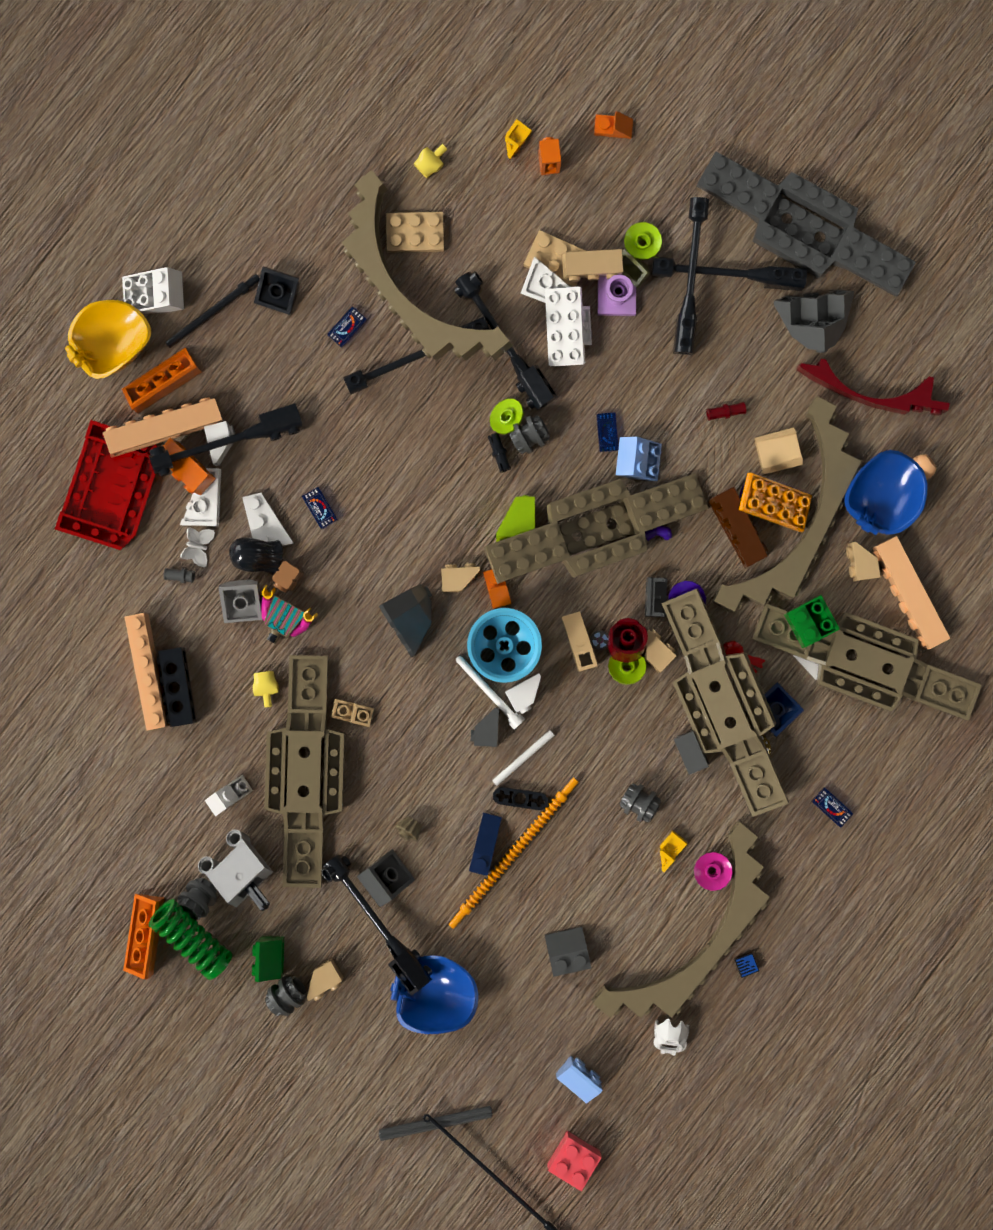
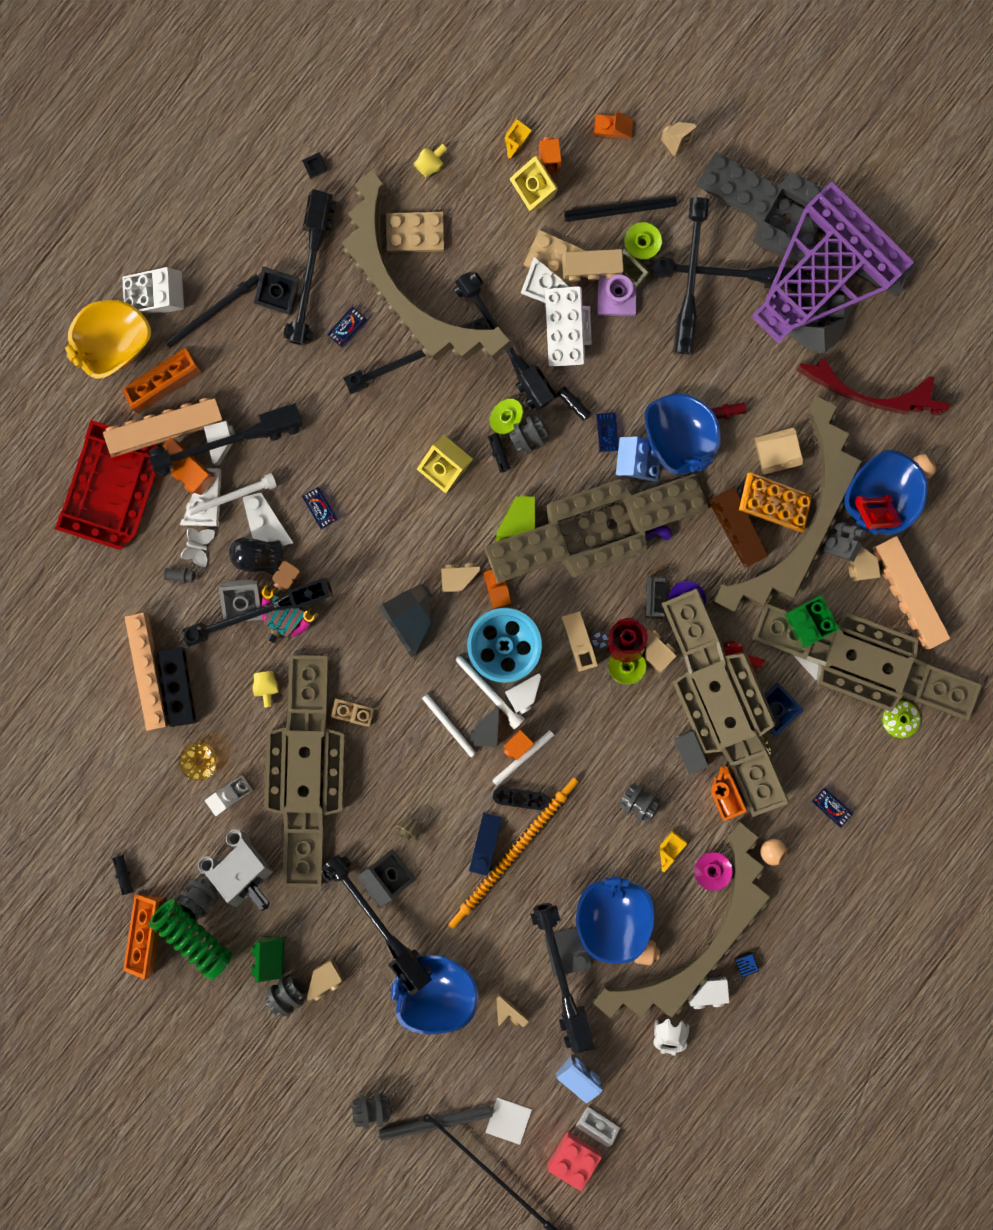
(122, 875): none -> black pin
(189, 765): none -> clear yellow dish
(266, 482): none -> white piece
(293, 599): none -> black bar
(314, 165): none -> black tile
(317, 224): none -> black bar
(370, 1110): none -> dark grey piece
(444, 463): none -> light yellow slope
(449, 725): none -> white bar
(506, 1008): none -> tan slope
(508, 1121): none -> white sticker
(517, 745): none -> orange brick
(534, 184): none -> light yellow slope
(574, 403): none -> black pin
(574, 1017): none -> black bar
(598, 1127): none -> white slope
(615, 920): none -> blue piece
(620, 208): none -> black axle
(649, 955): none -> light nougat head
(678, 137): none -> tan slope
(682, 433): none -> blue piece
(711, 992): none -> white slope
(731, 802): none -> orange piece
(773, 852): none -> light nougat piece
(844, 547): none -> dark grey plate
(860, 241): none -> medium lavender wing
(878, 517): none -> red plate
(895, 727): none -> lime dish

